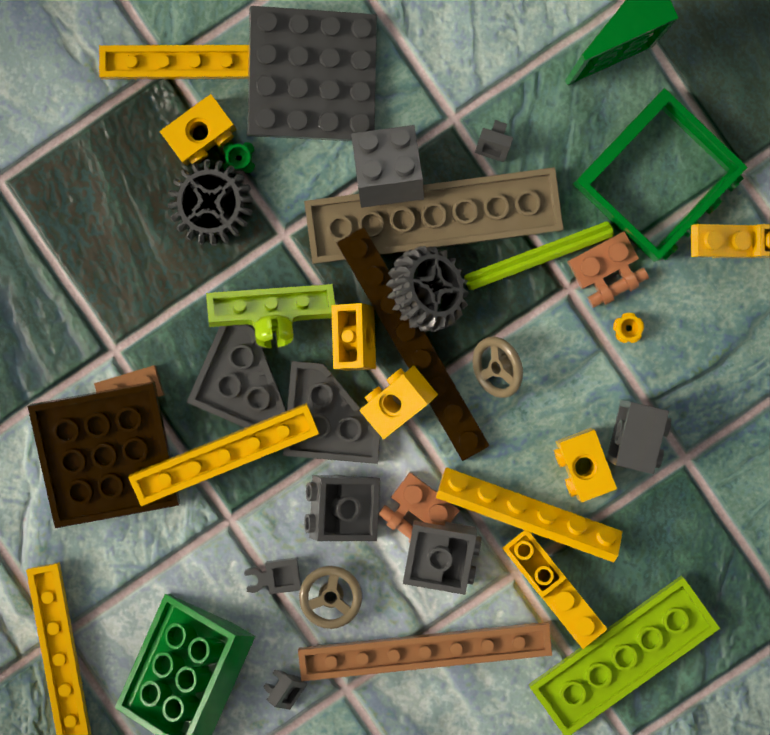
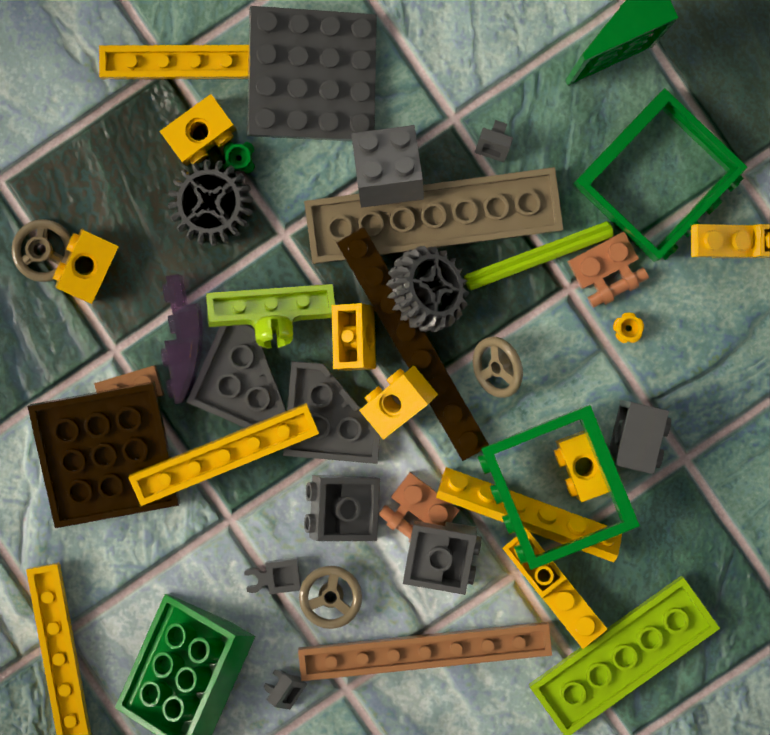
(32, 245): none -> dark tan piece
(85, 285): none -> yellow brick
(185, 352): none -> clear purple slope
(608, 470): none -> green window

